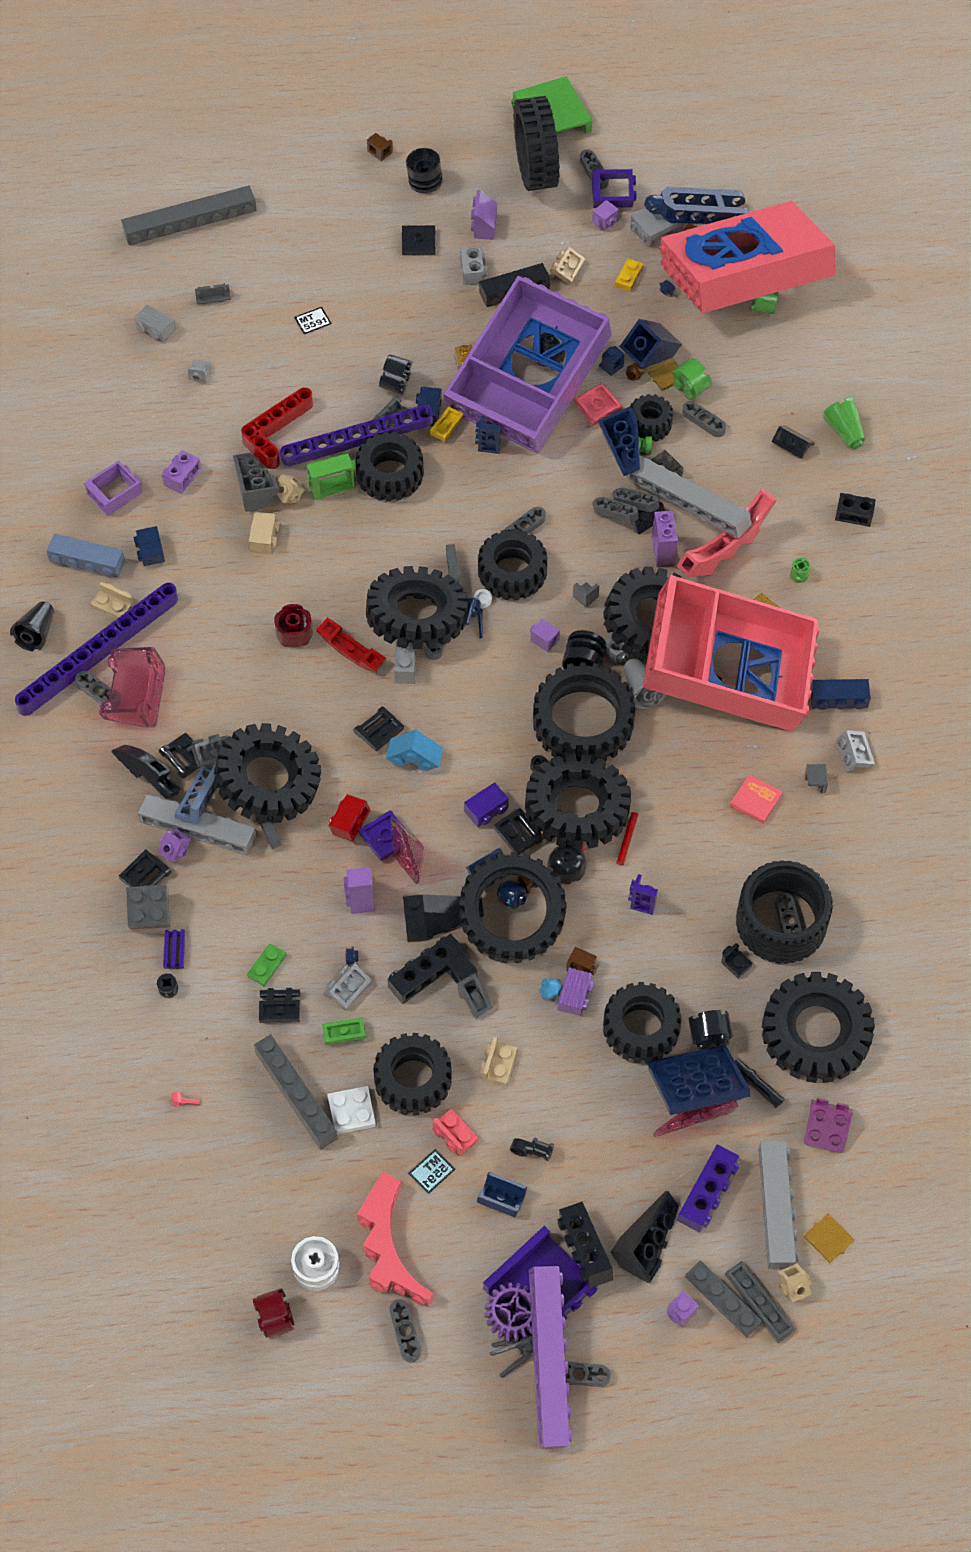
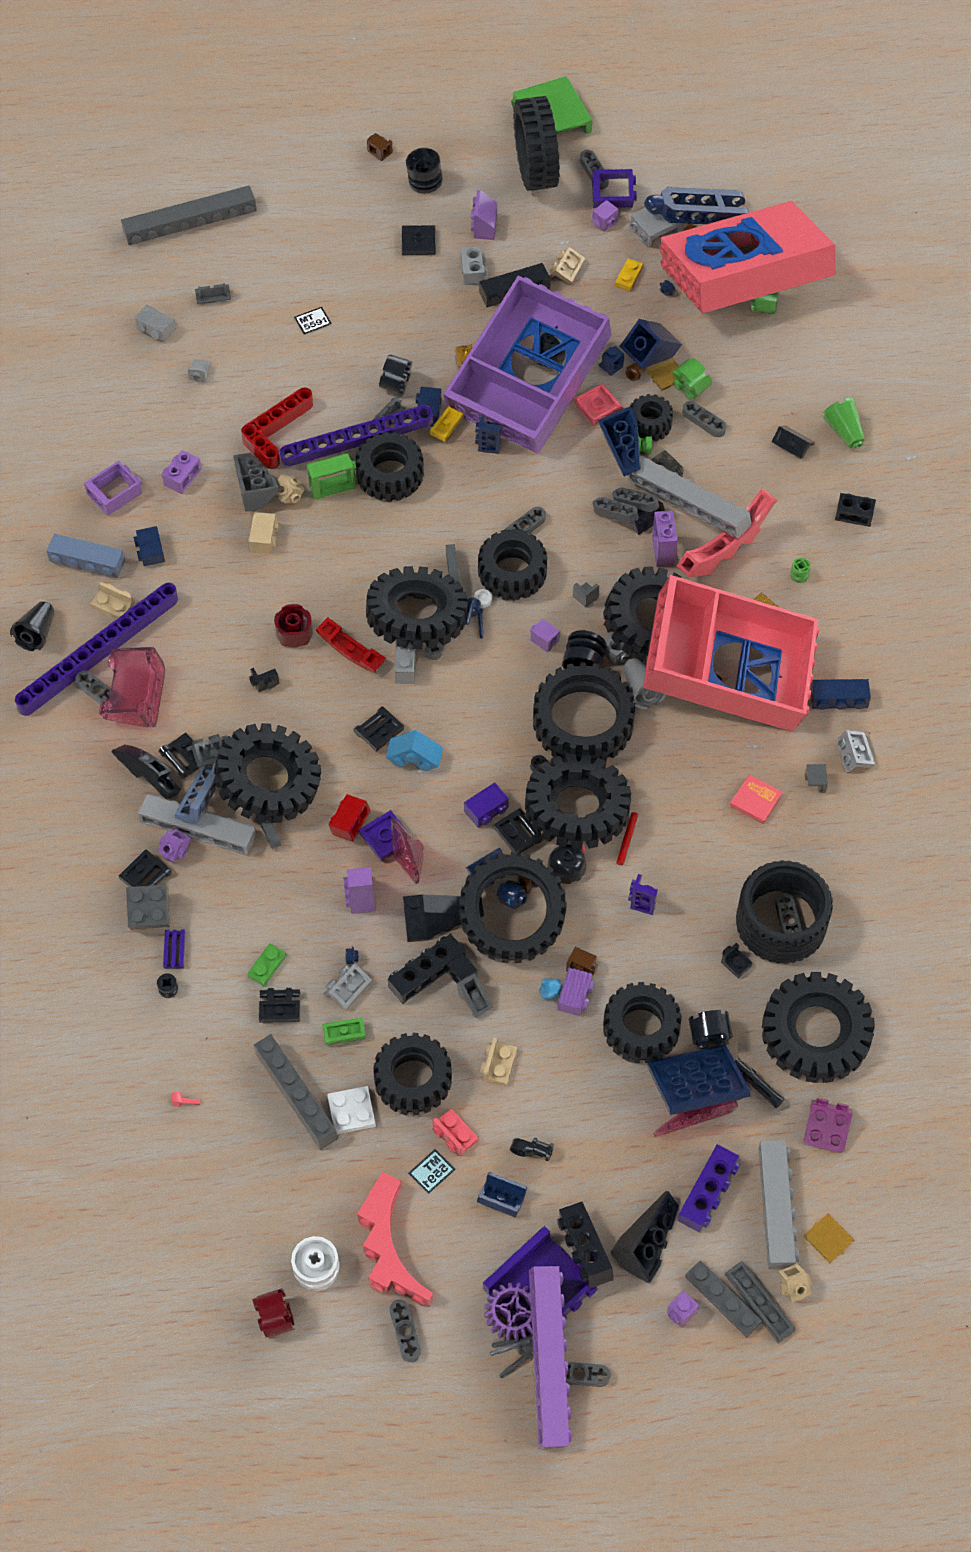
(265, 680): none -> black bracket

